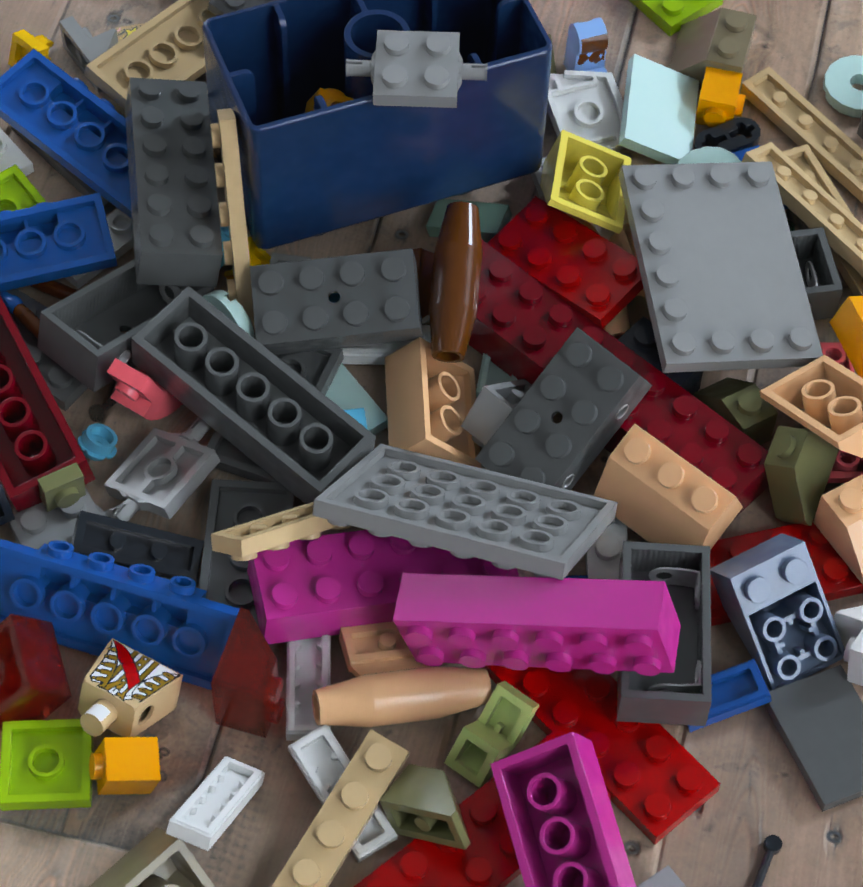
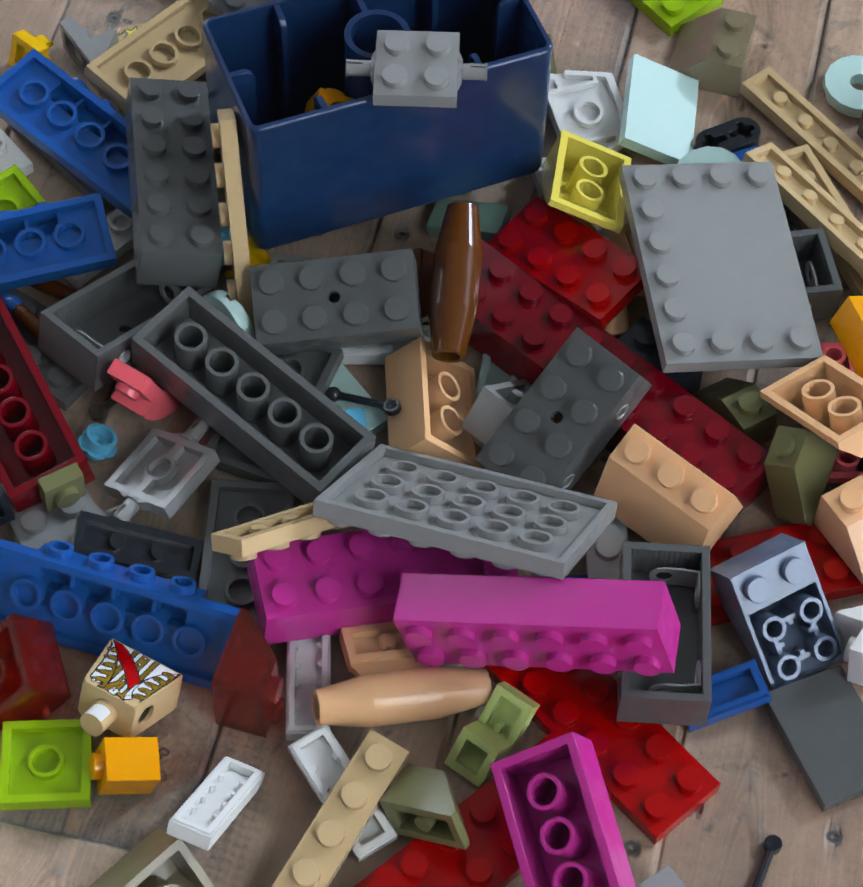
(391, 406): none -> black hinge
(586, 46): light blue leg -> none
(719, 97): light orange brick -> none

